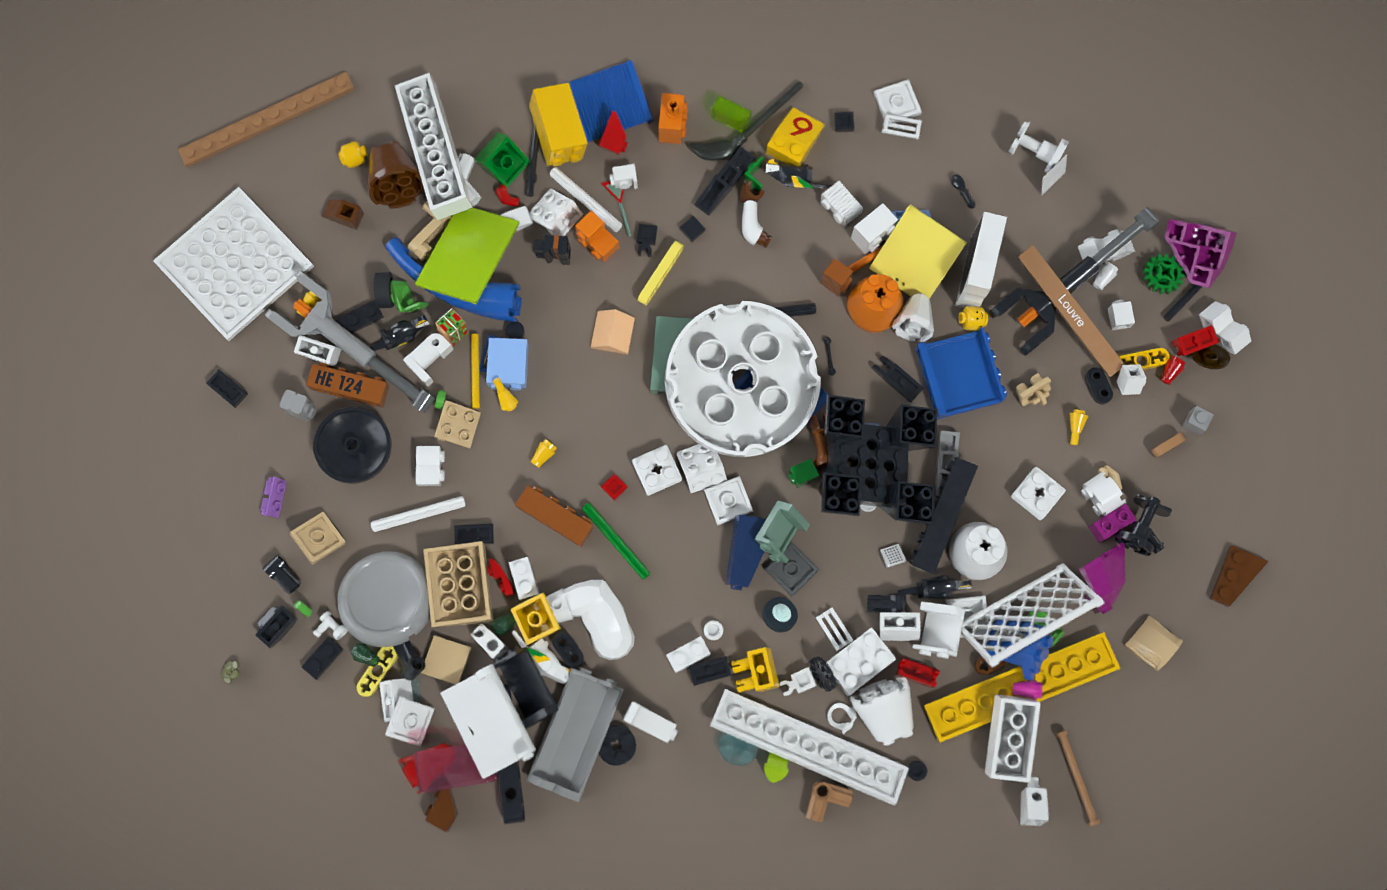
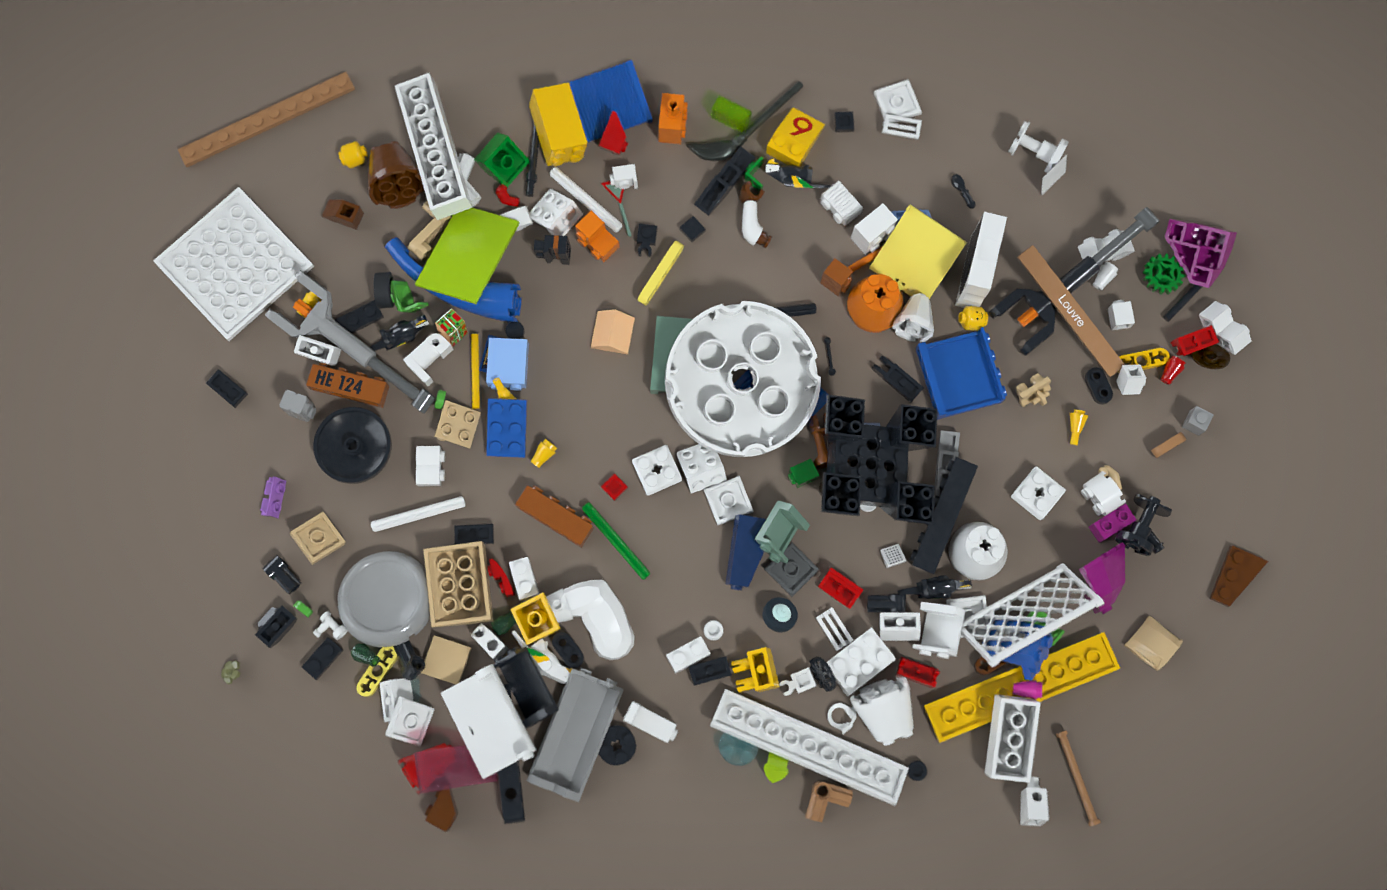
(506, 427): none -> blue plate
(840, 588): none -> red hinge

